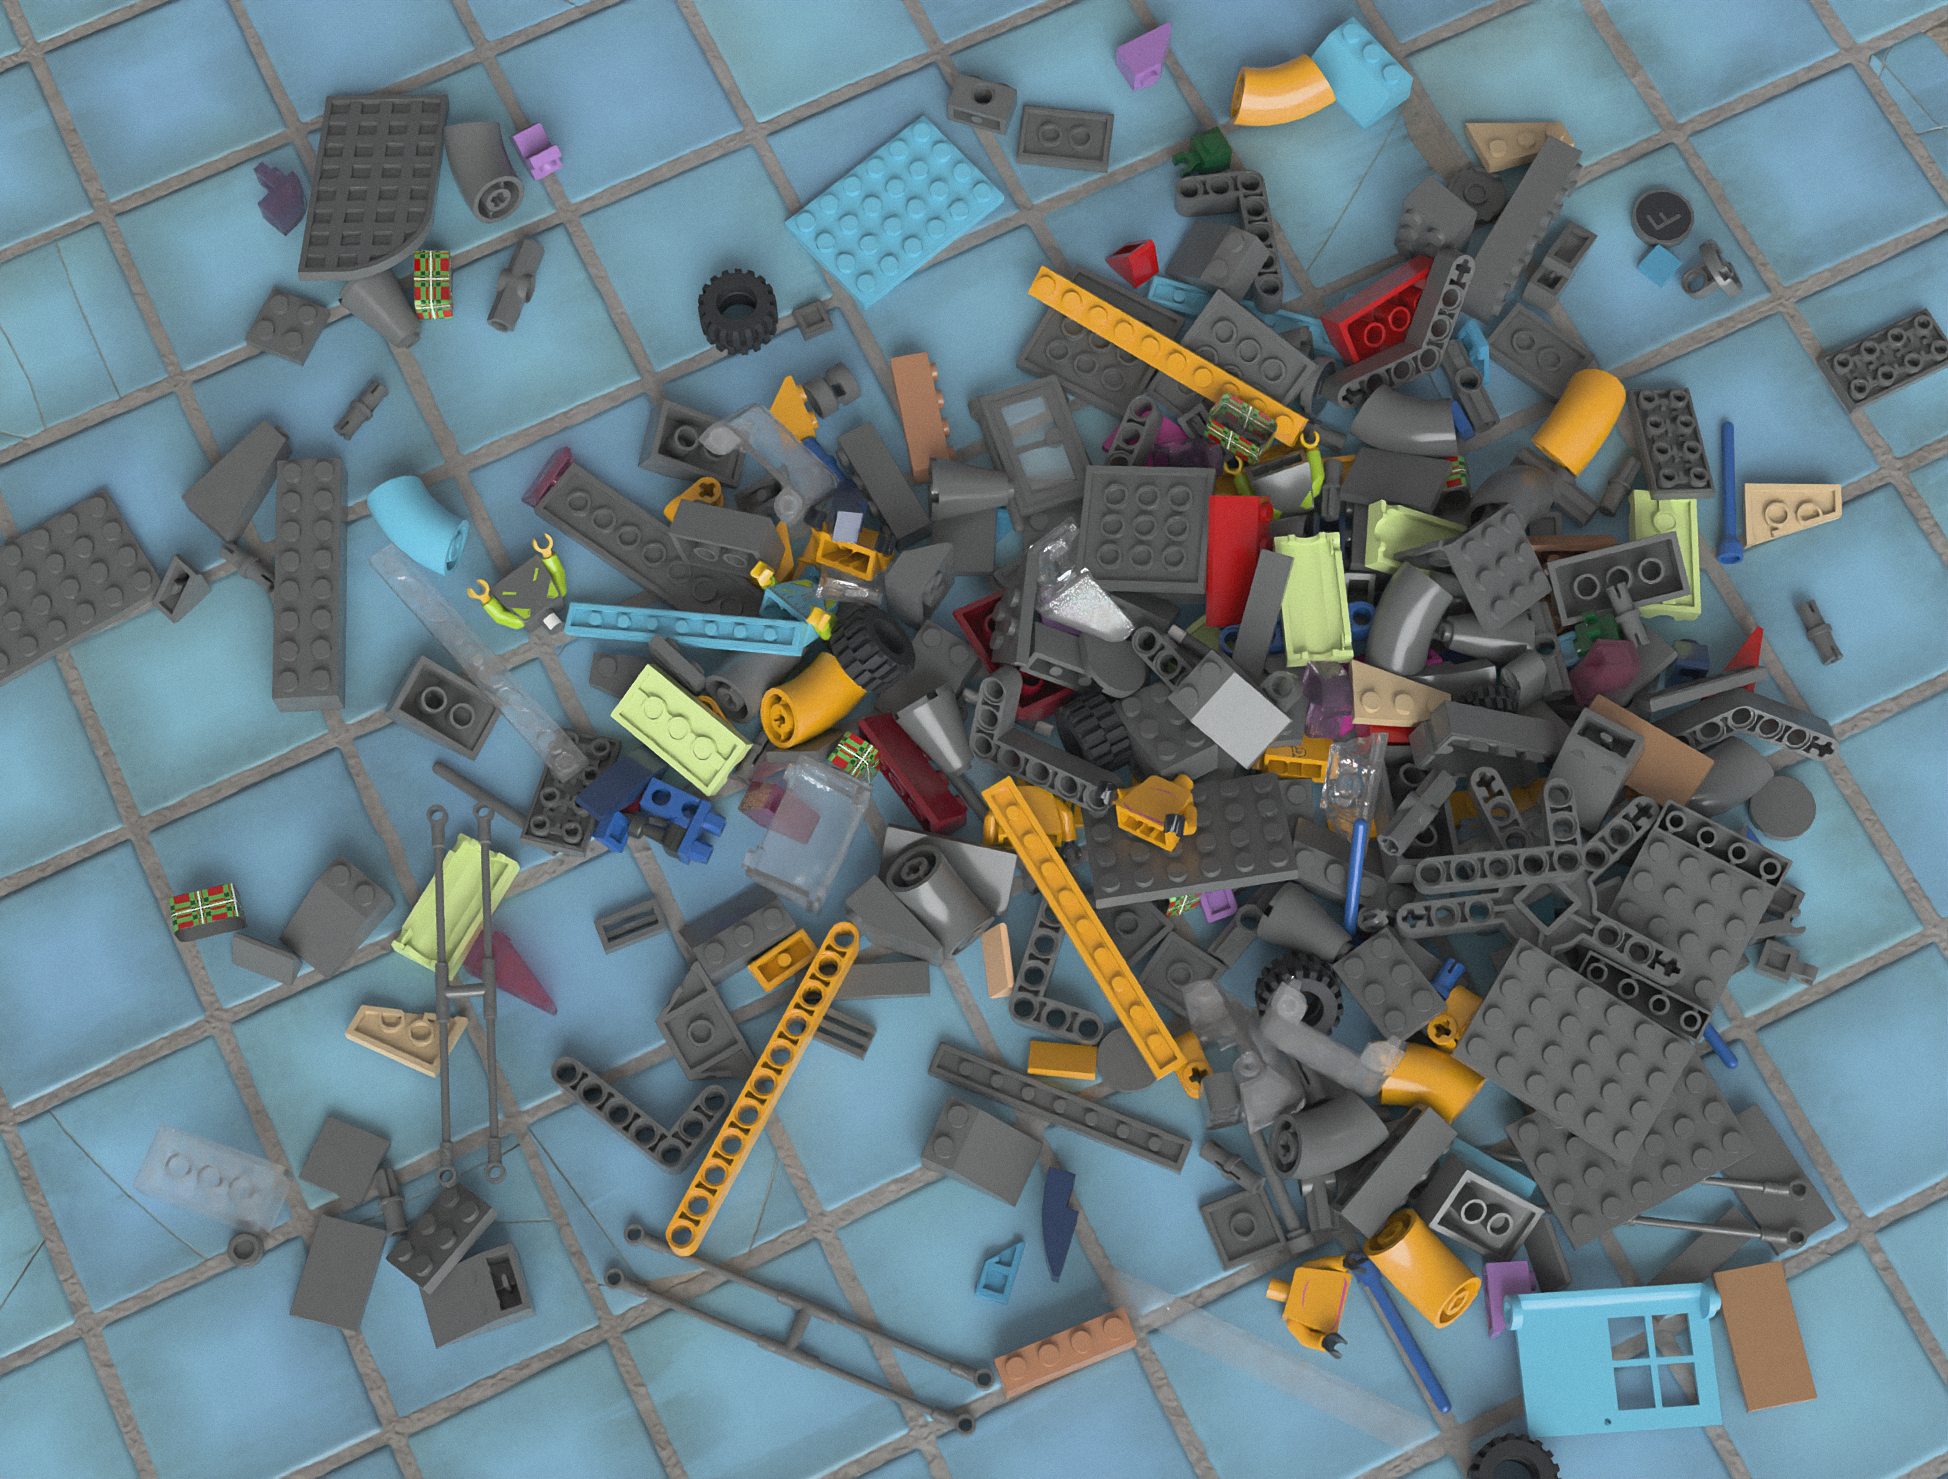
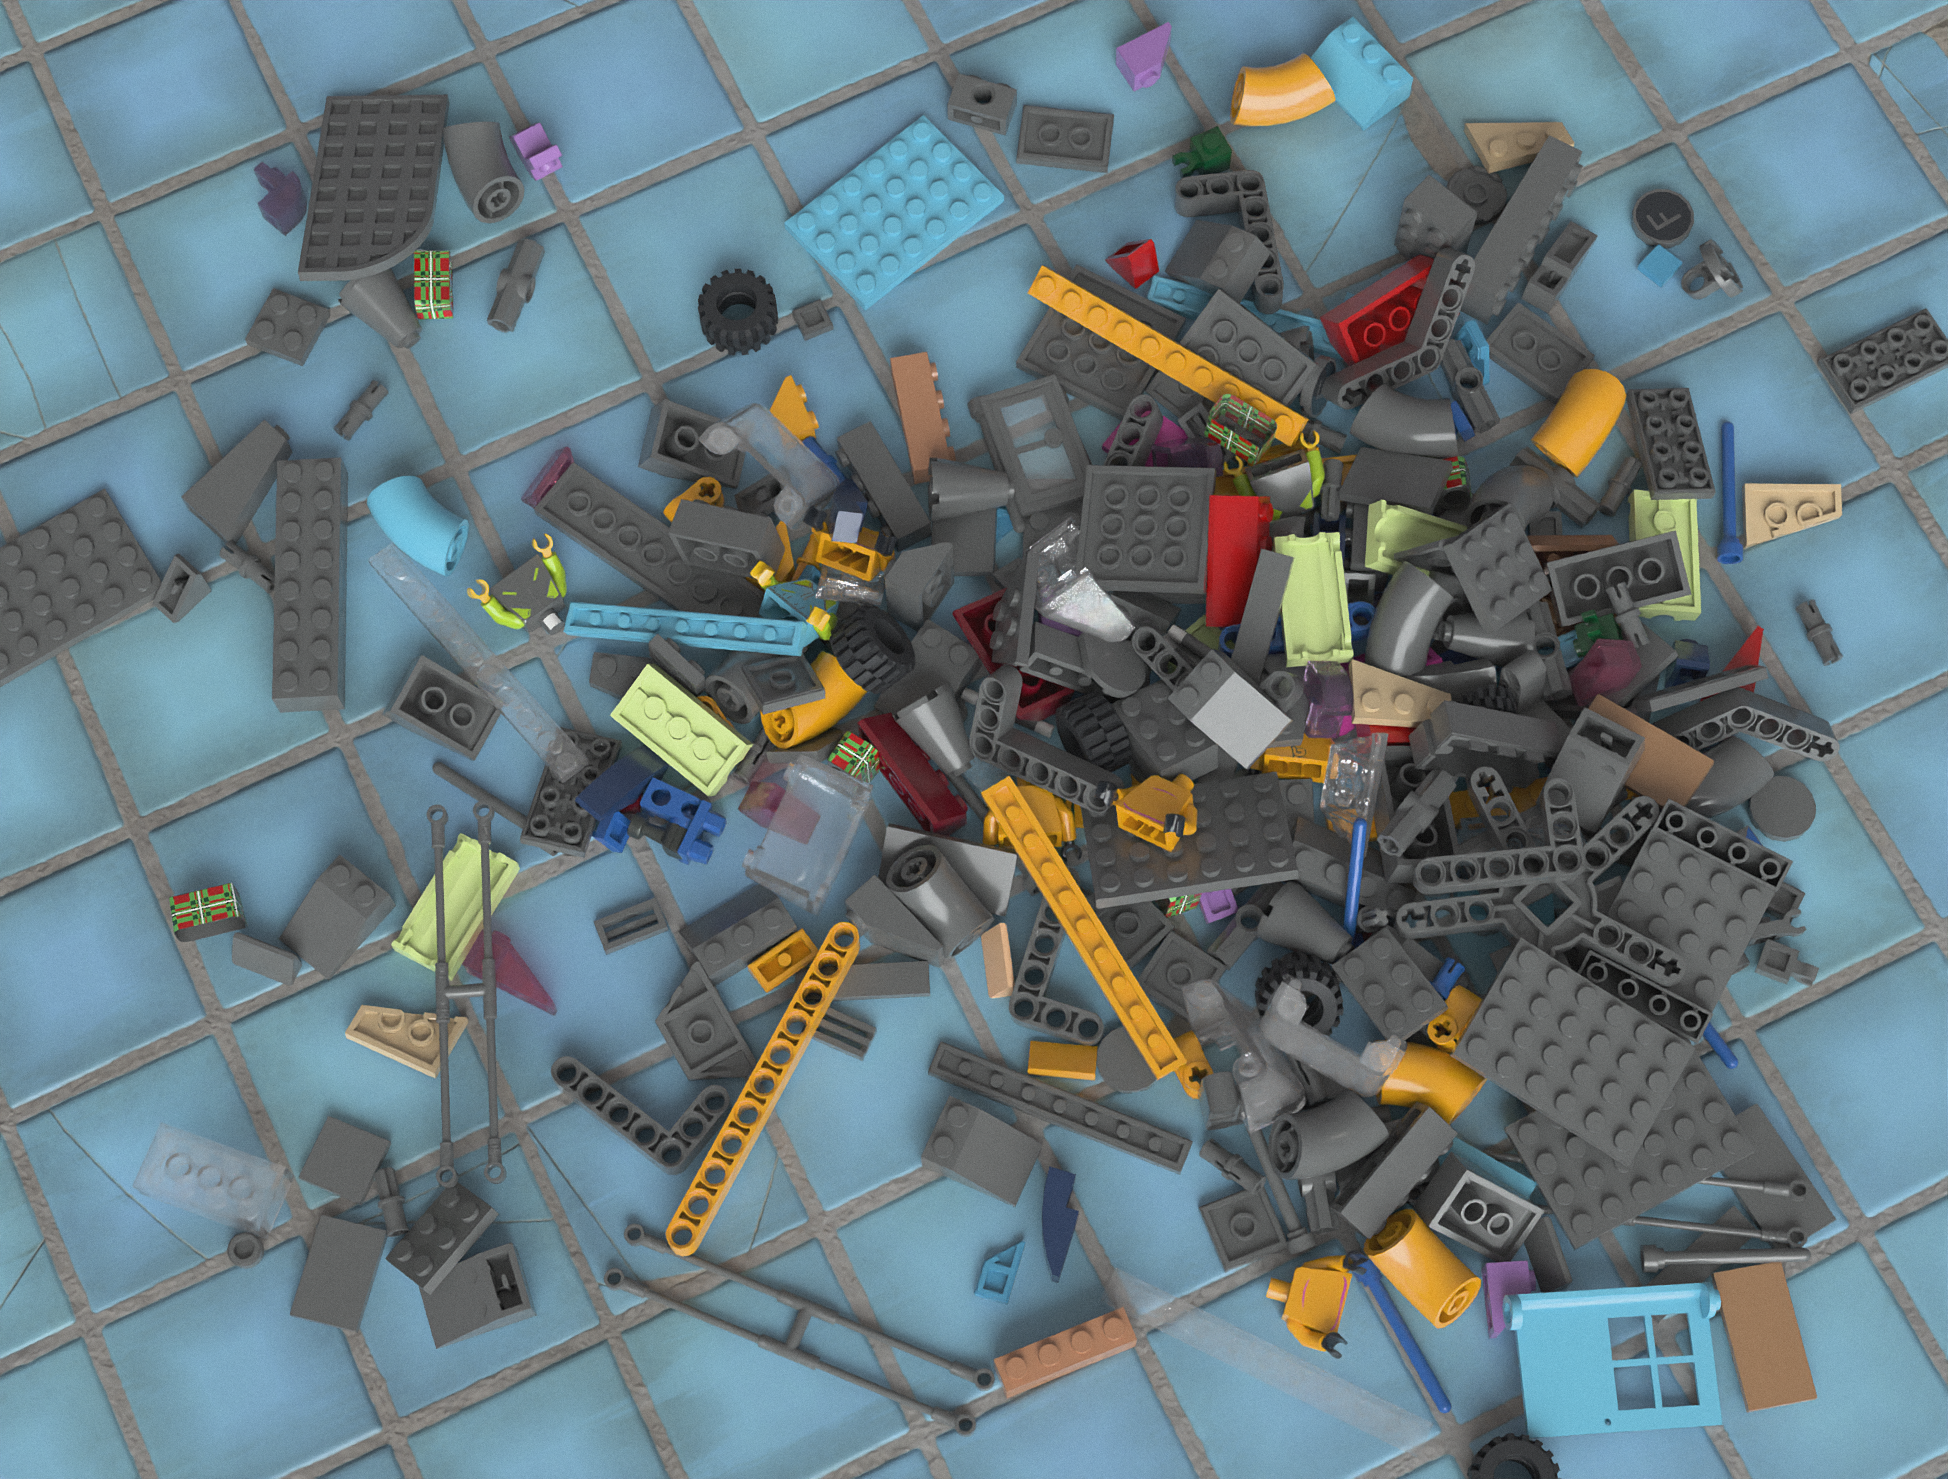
(782, 683): none -> dark grey tile
(822, 396): dark grey wheel -> none
(1656, 1258): none -> dark grey piece

